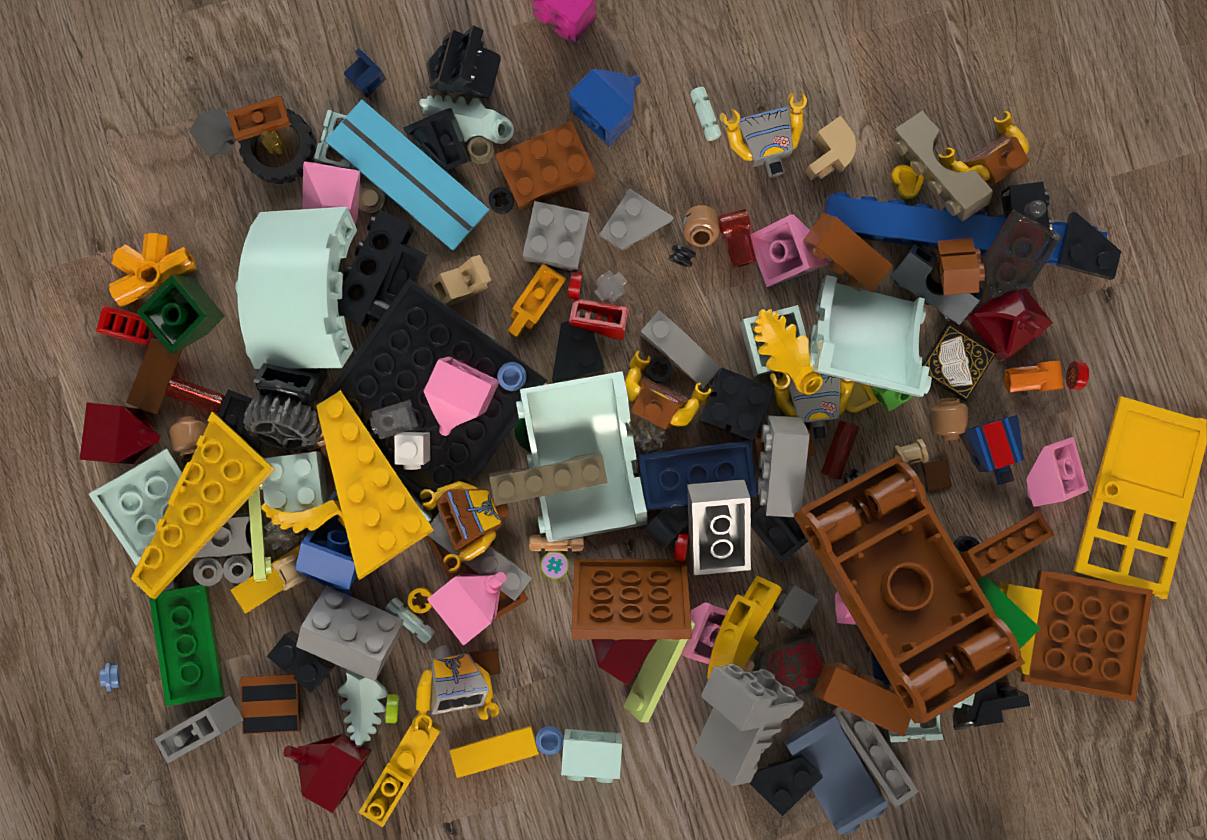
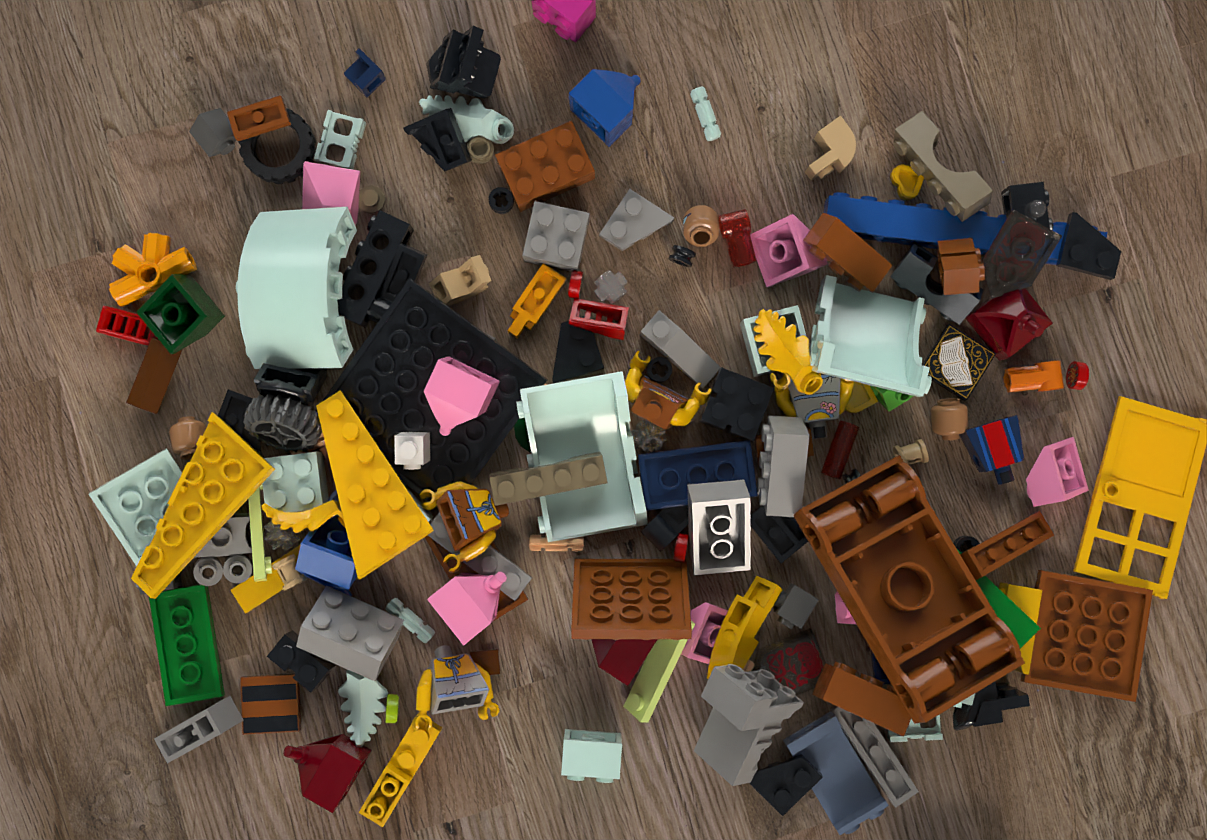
(110, 677): medium blue plate -> none
(116, 434): dark red piece -> none
(194, 395): clear red piece -> none
(272, 143): clear yellow axle -> none
(393, 419): clear brick -> none
(407, 175): medium azure tile -> none
(417, 608): yellow bush -> none
(494, 751): yellow tile -> none
(512, 376): medium blue plate -> none
(549, 740): medium blue plate -> none
(554, 564): tile -> none
(767, 135): torso -> none
(937, 475): reddish brown piece -> none
(996, 159): torso -> none

